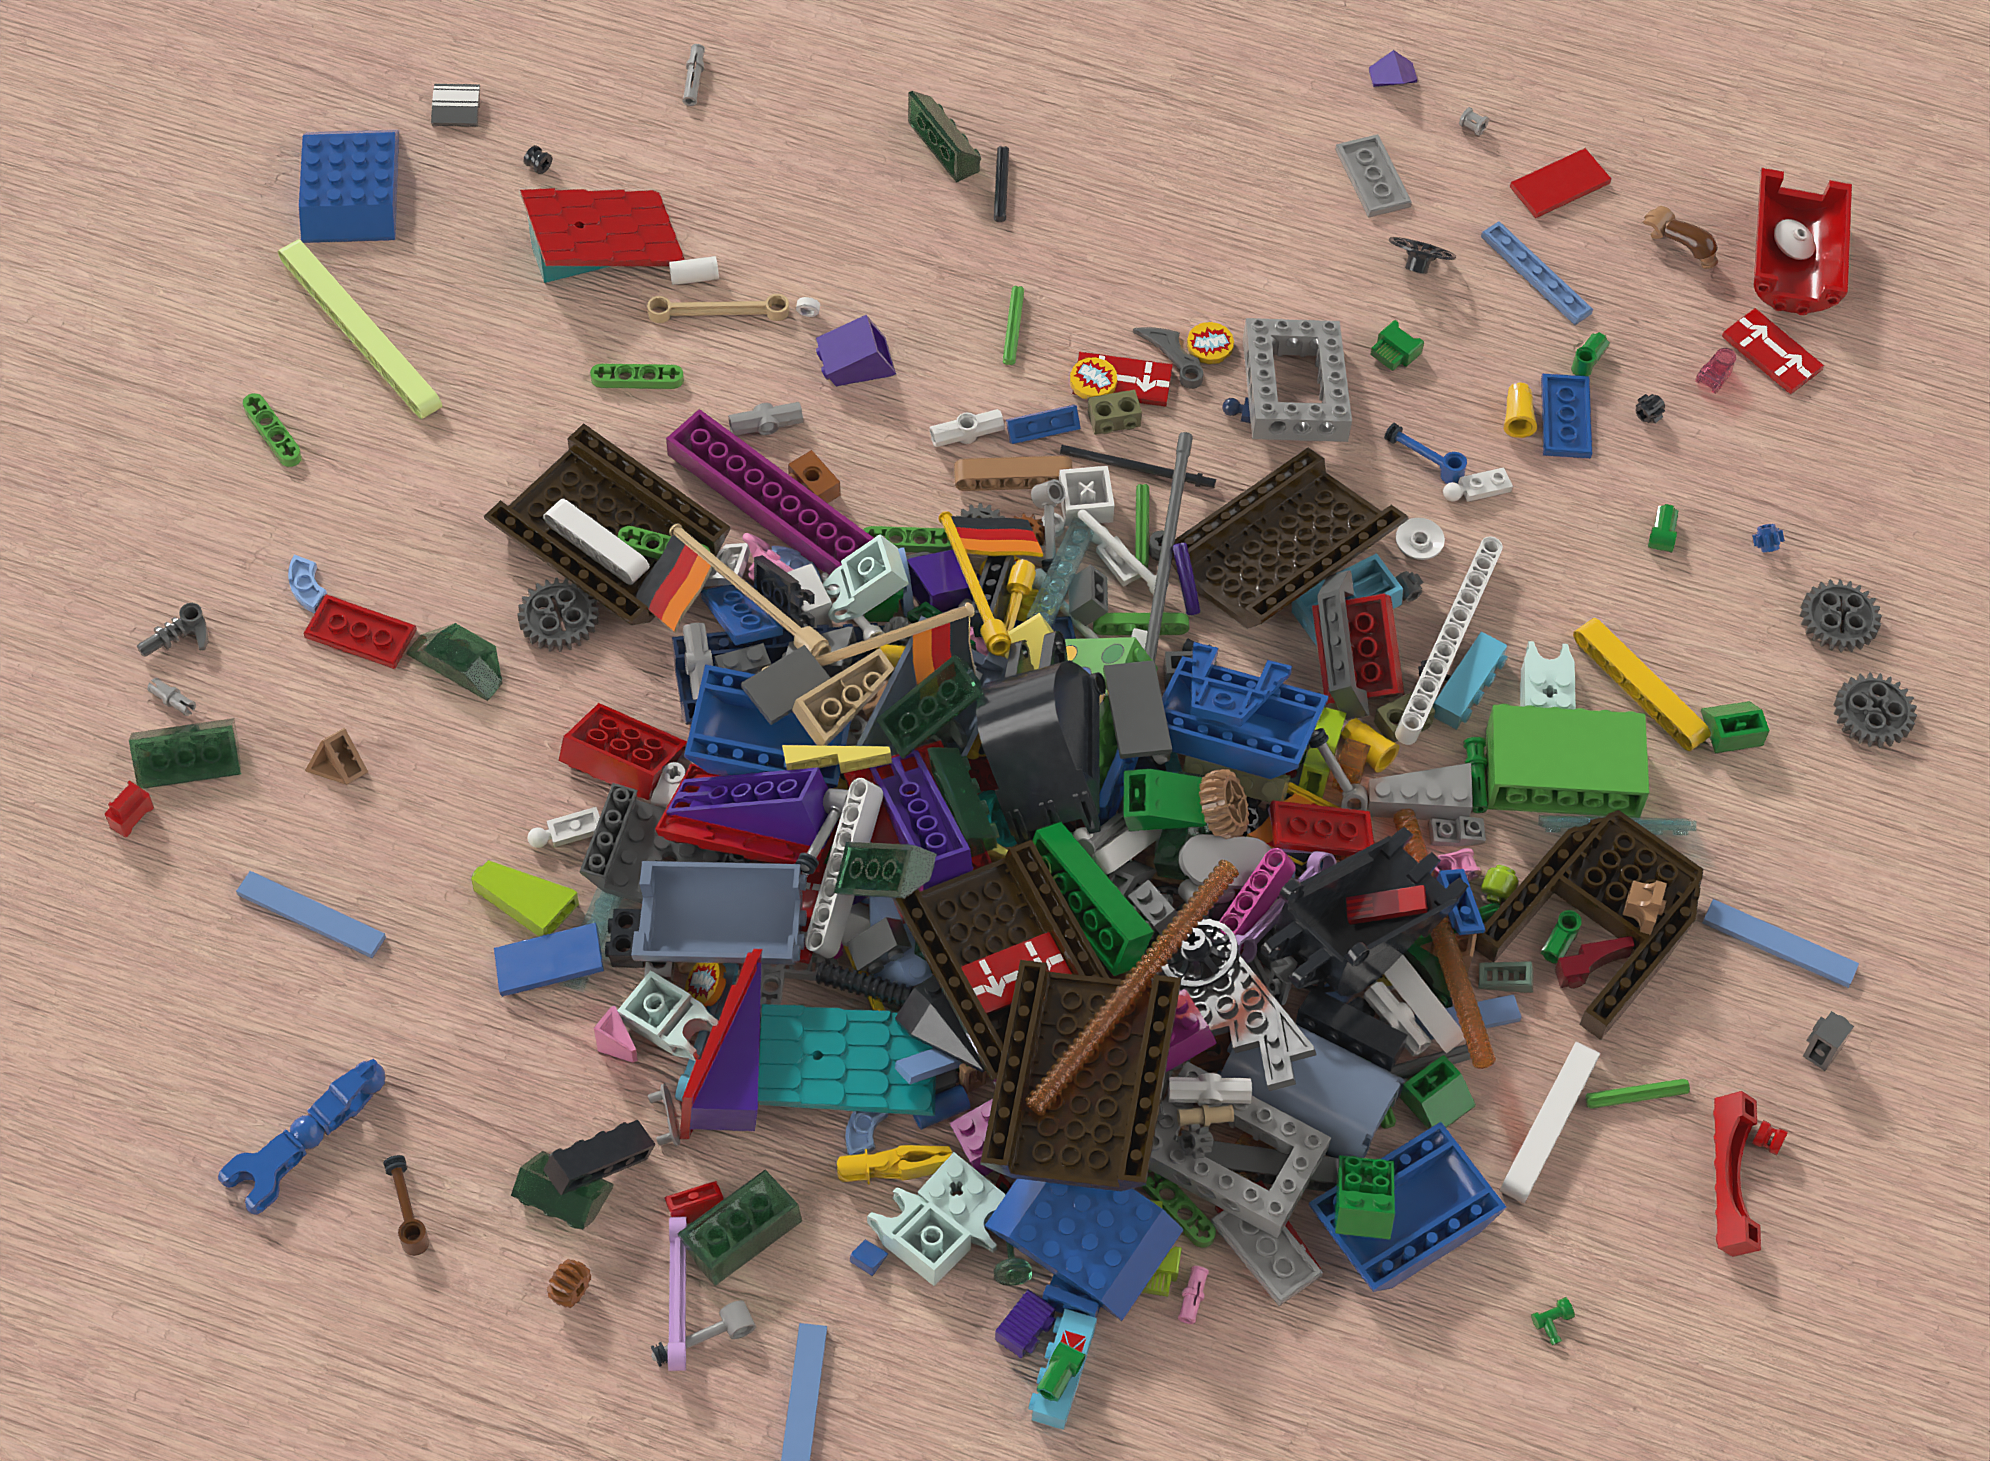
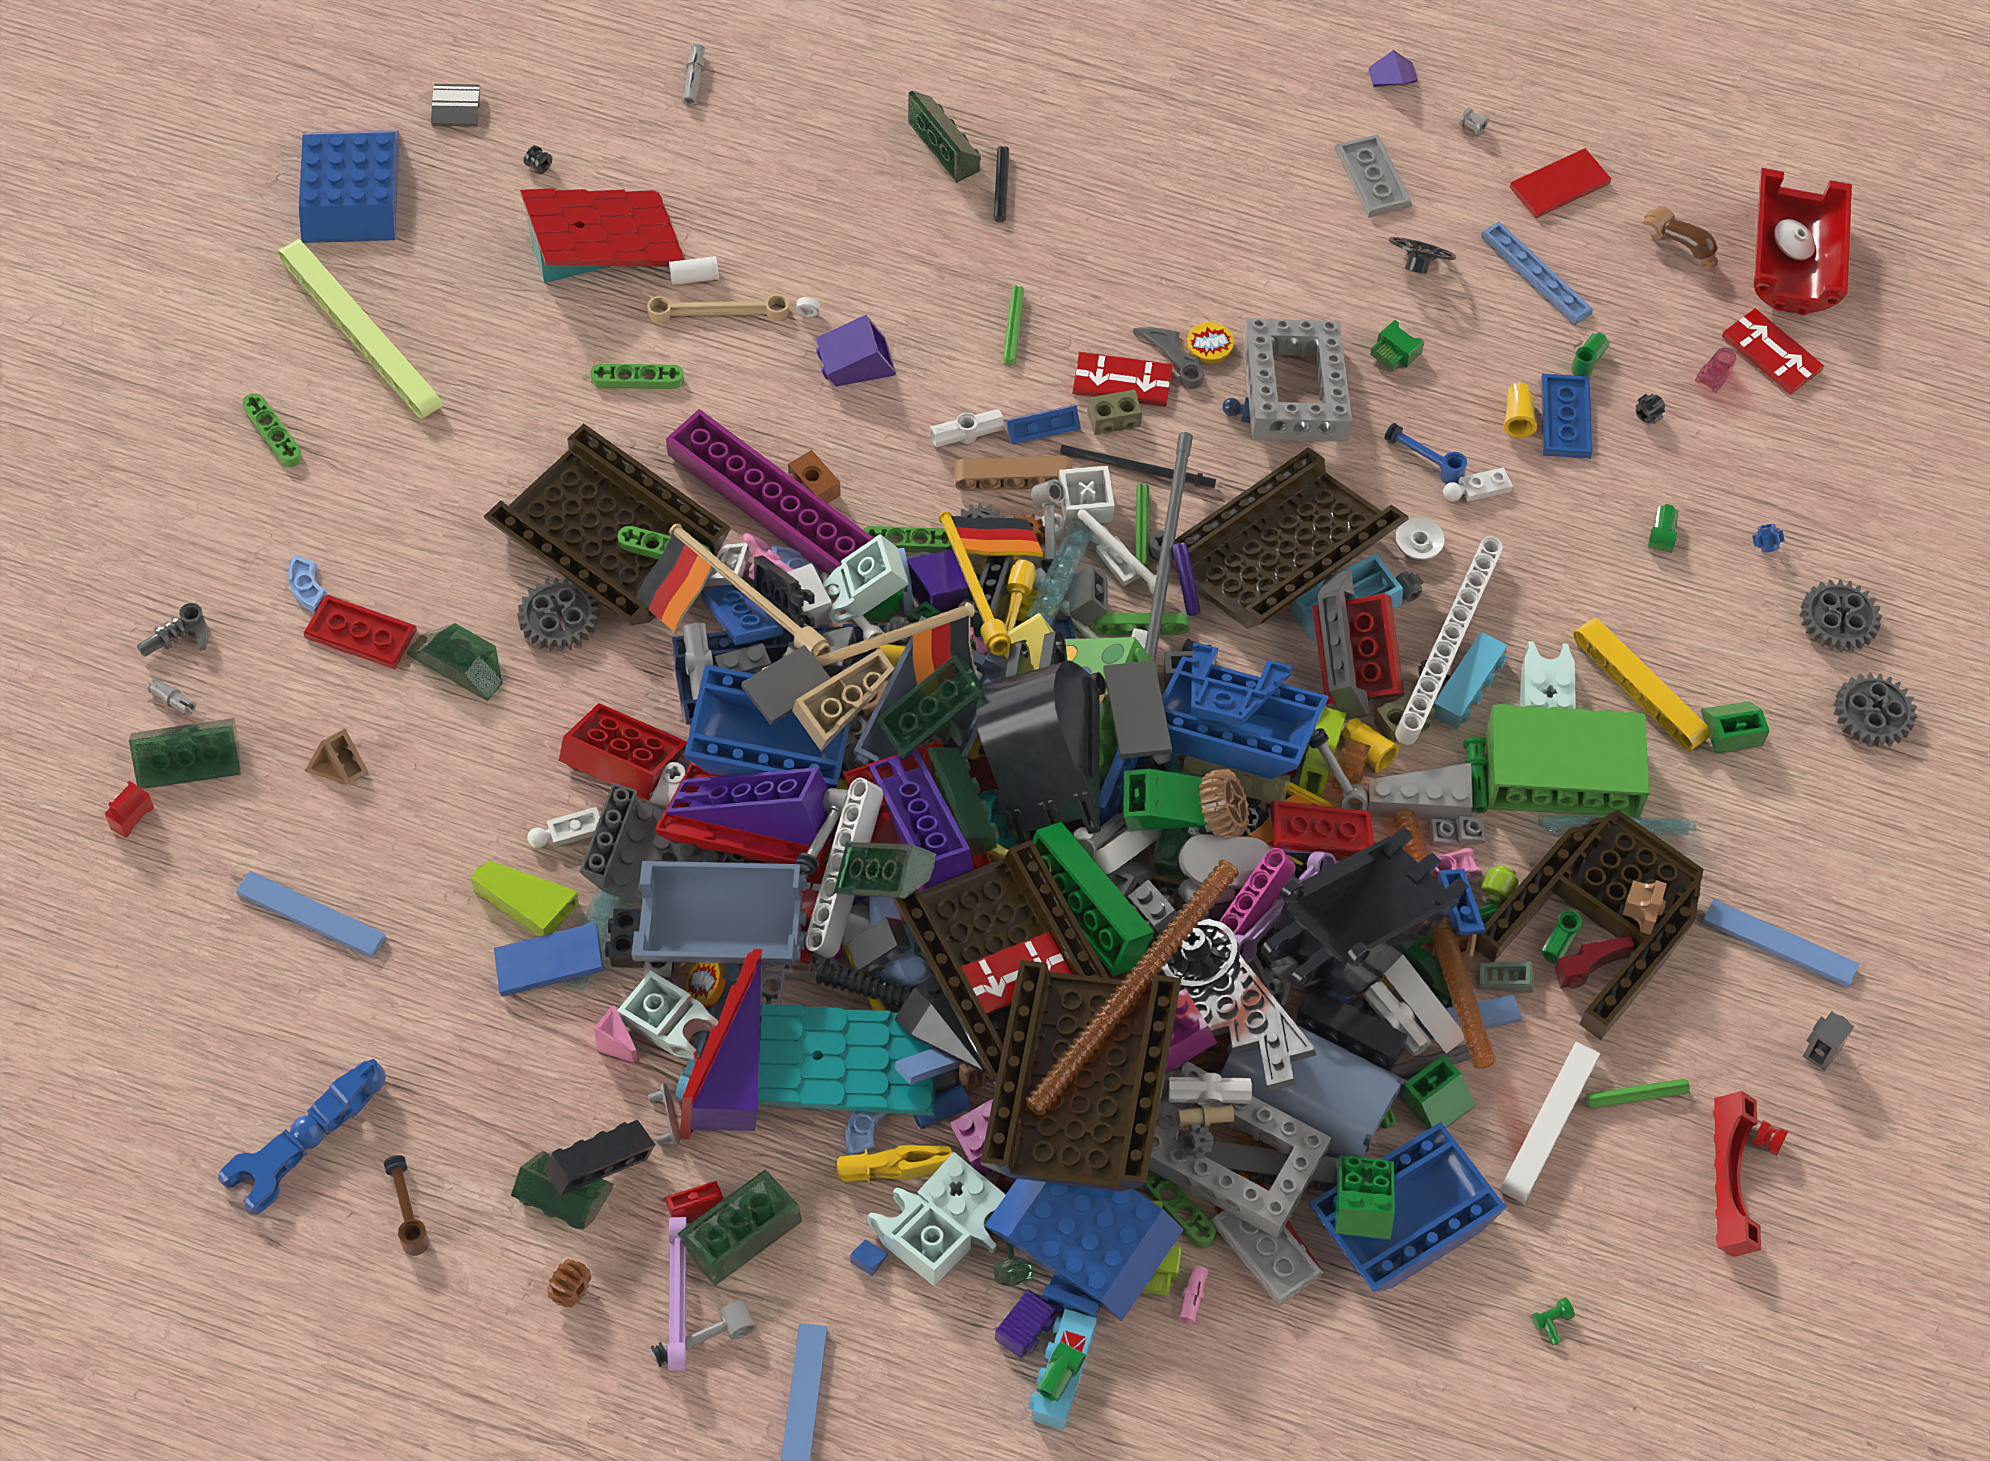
(596, 541): white beam -> none
(765, 418): light grey piece -> none
(848, 757): light yellow slope -> none
(1093, 378): tile -> none
(1386, 904): tile -> none

